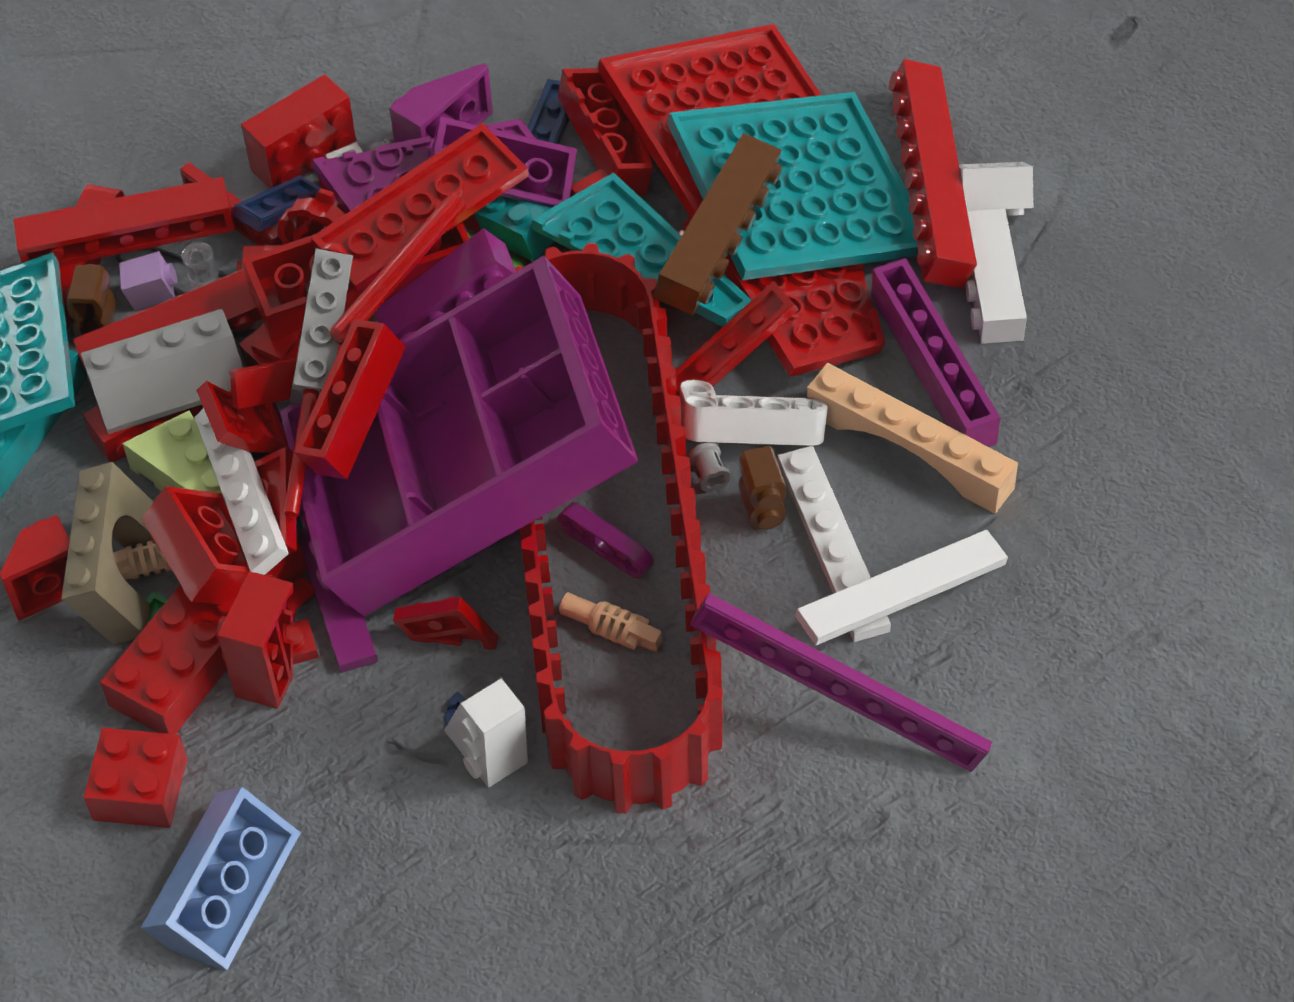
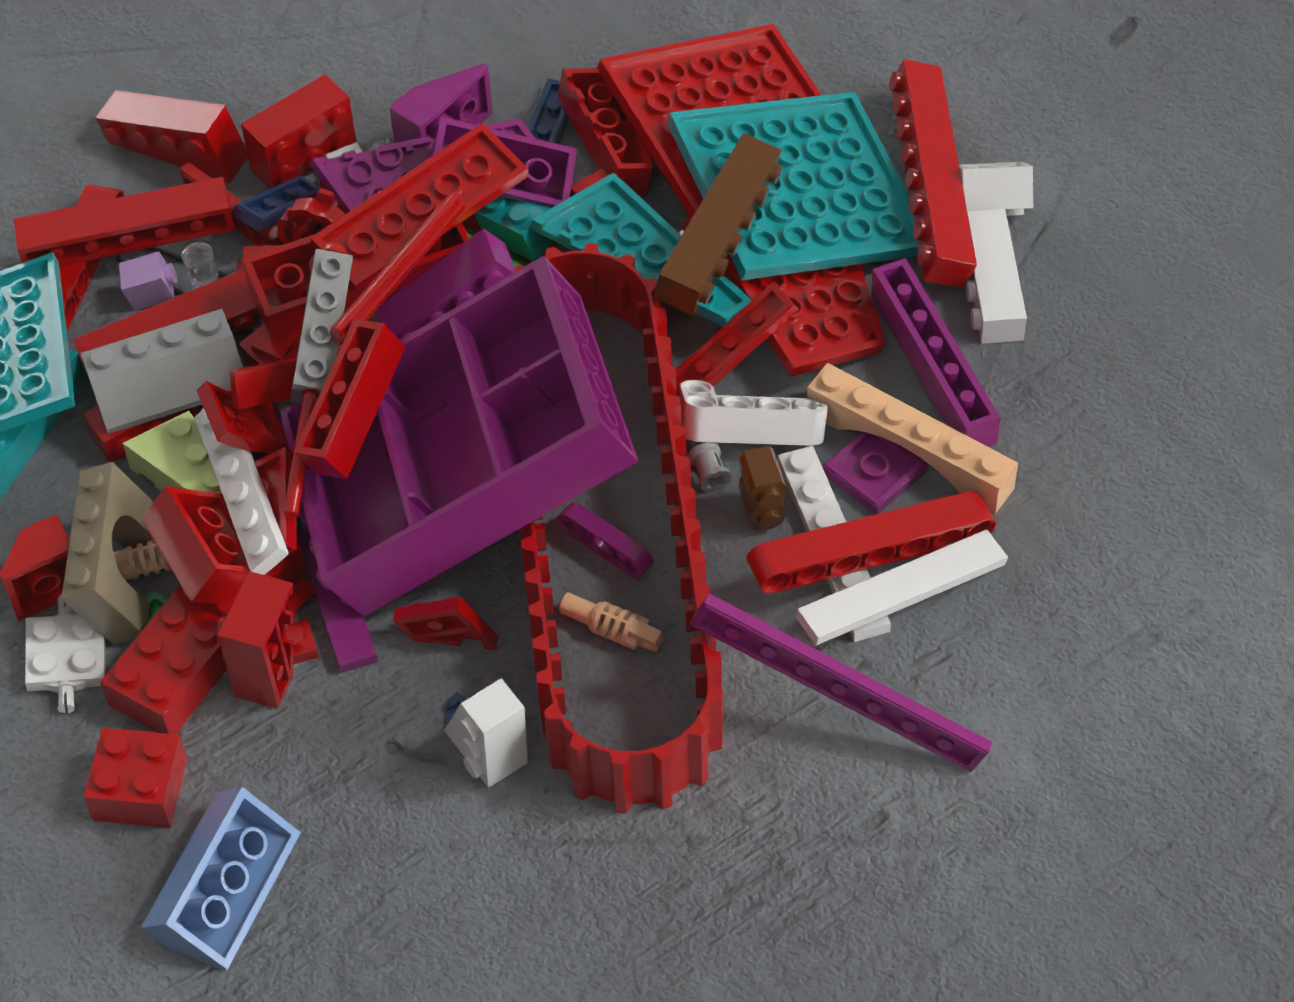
(63, 655): none -> white plate
(90, 299): reddish brown brick -> none
(175, 131): none -> red wedge
(868, 542): none -> red beam
(874, 470): none -> magenta tile

